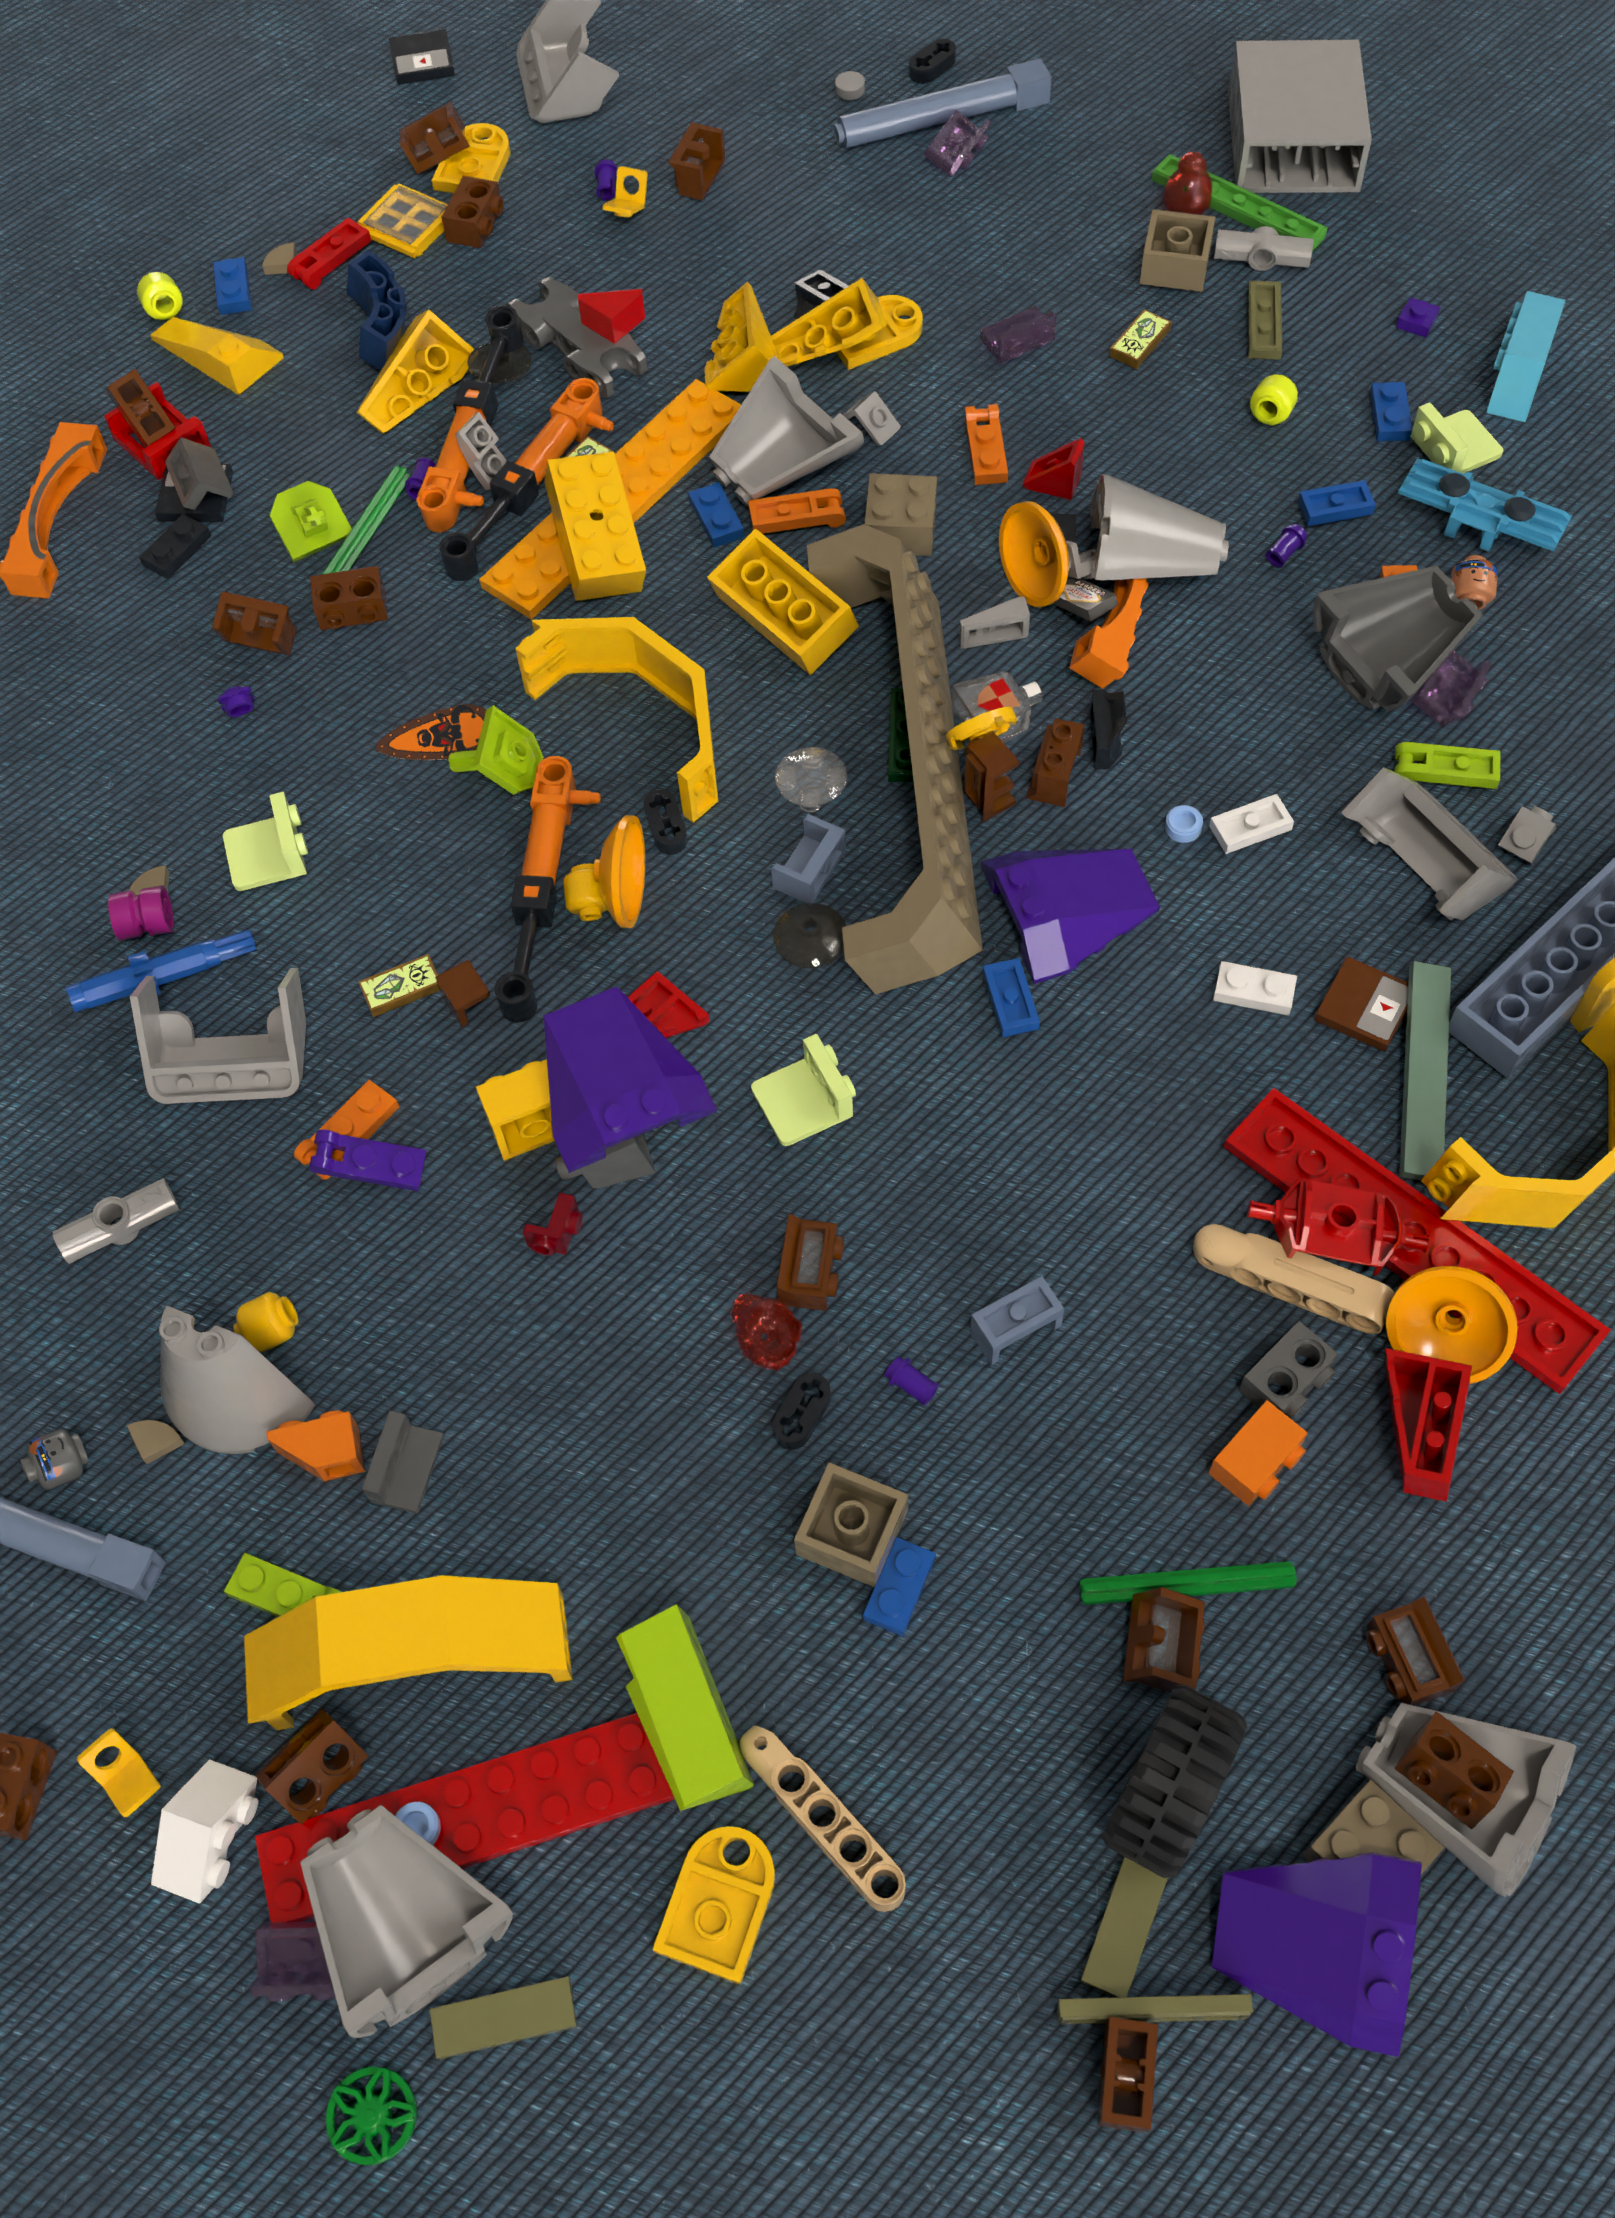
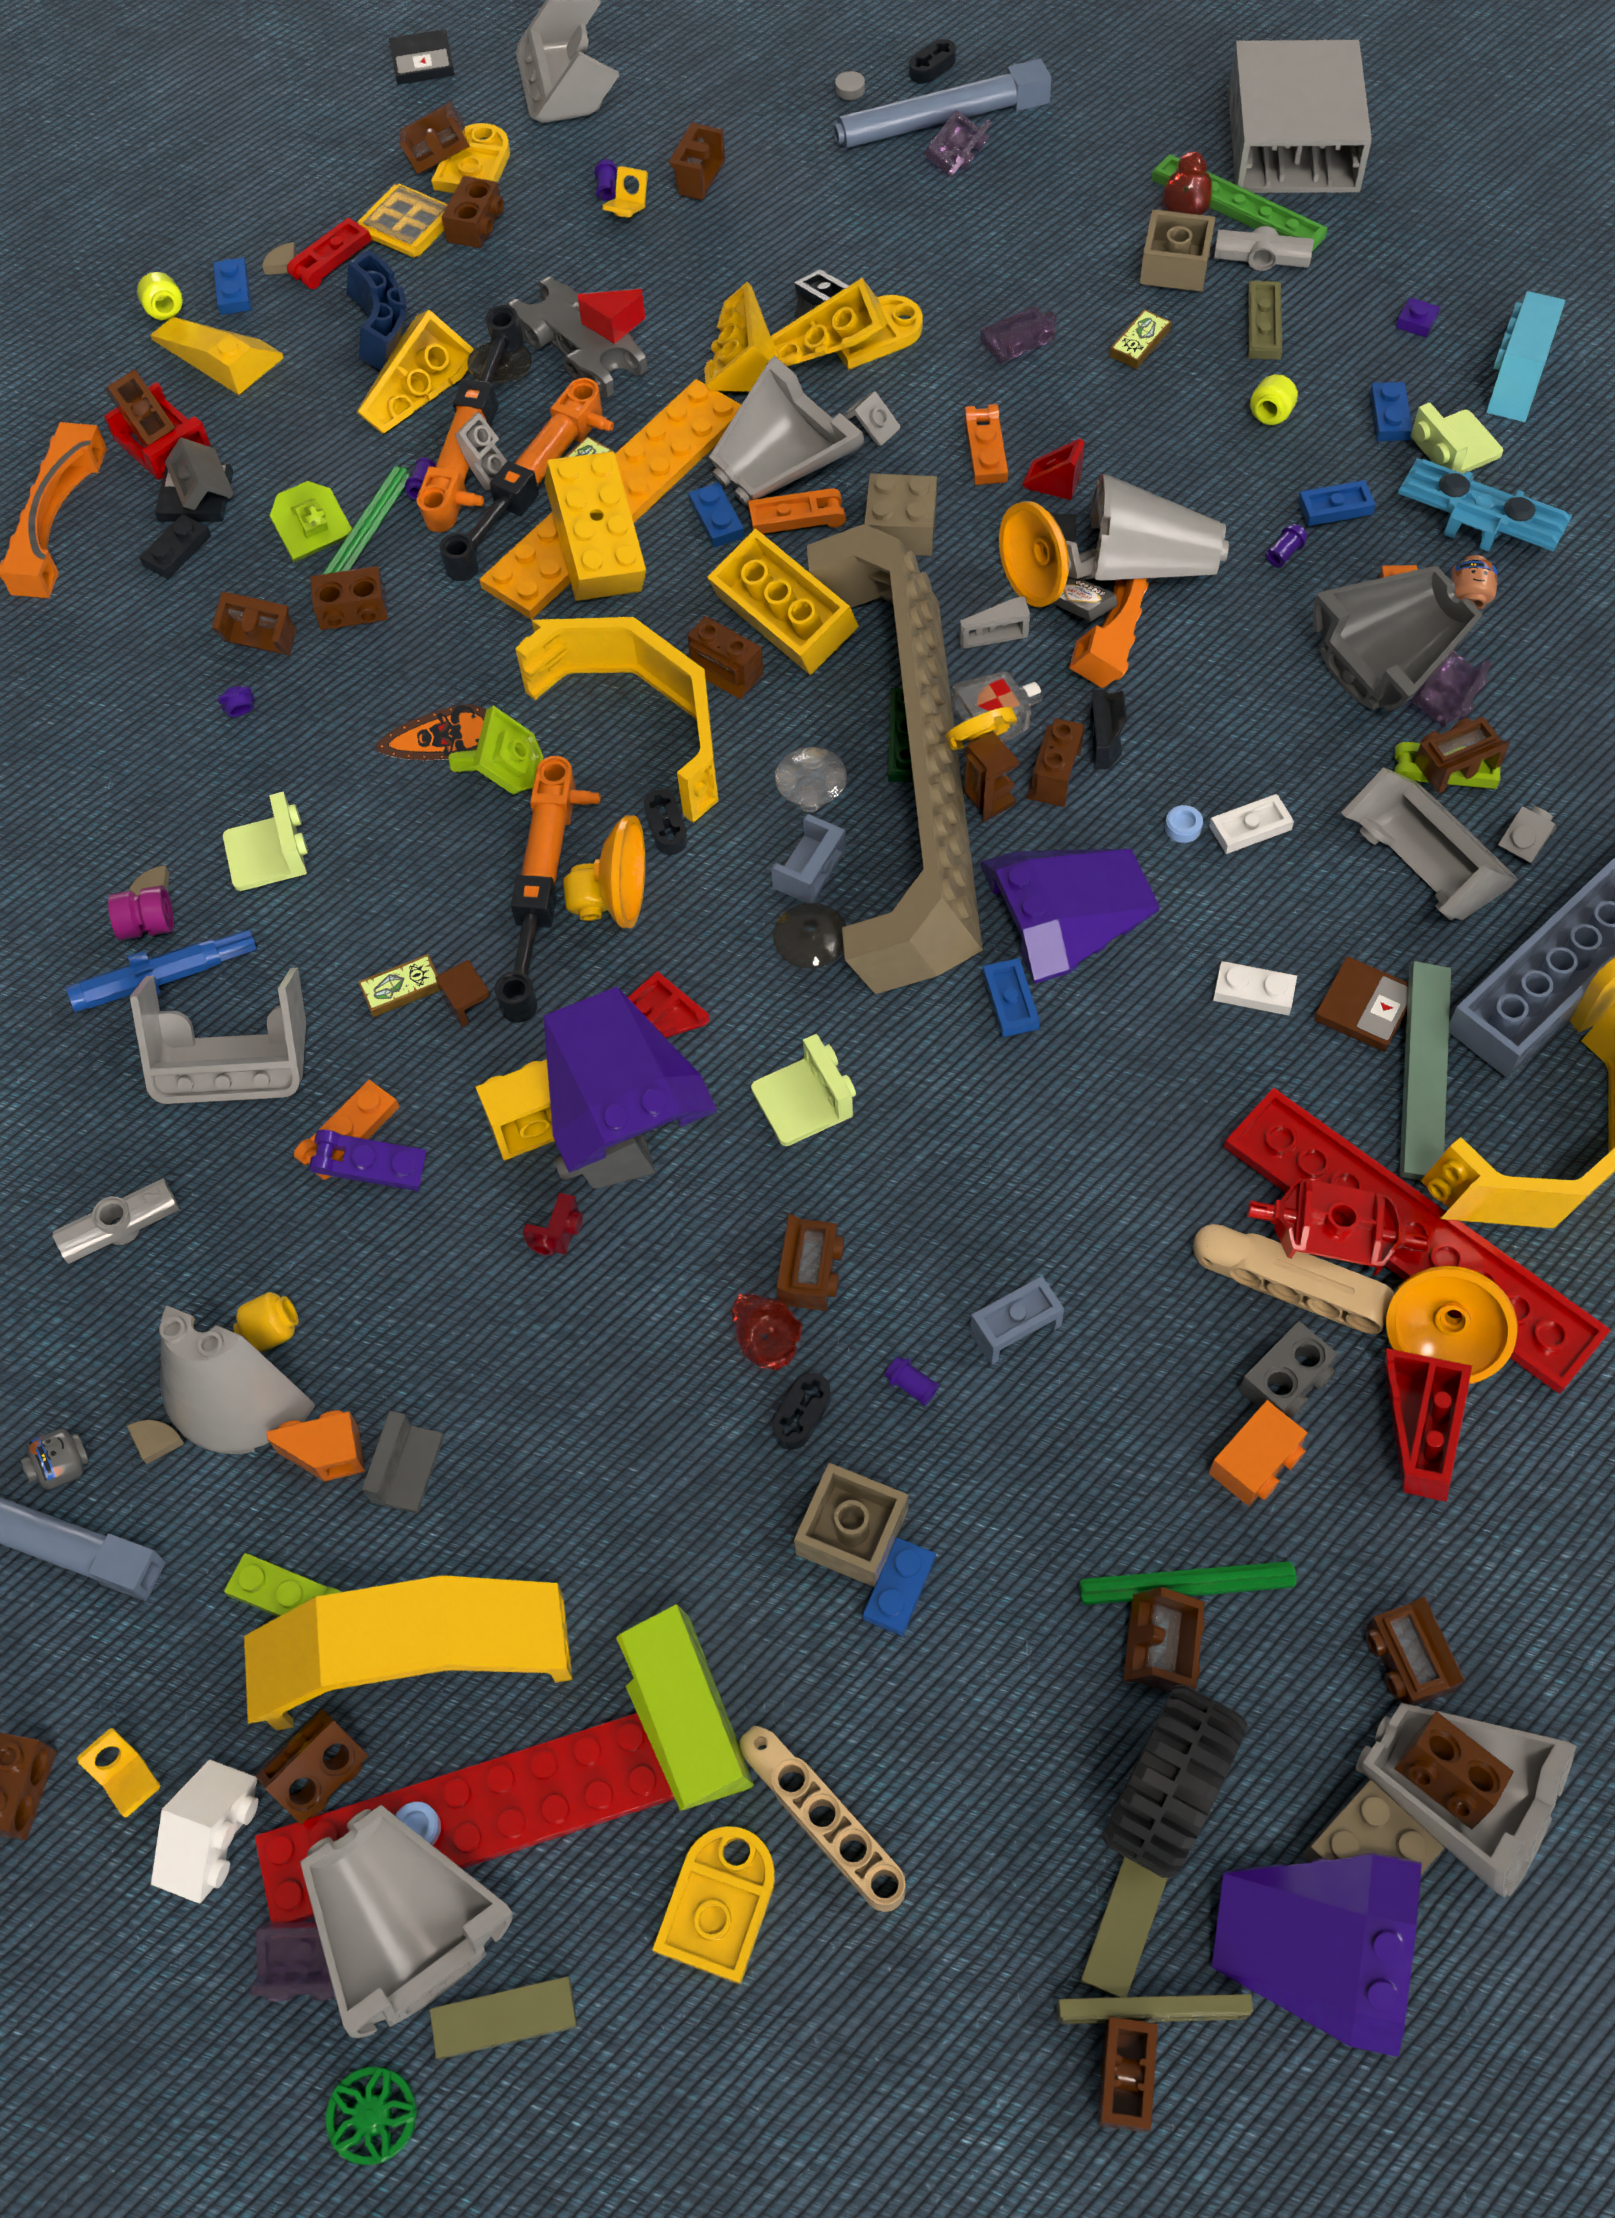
(725, 656): none -> reddish brown window
(1460, 750): none -> reddish brown window

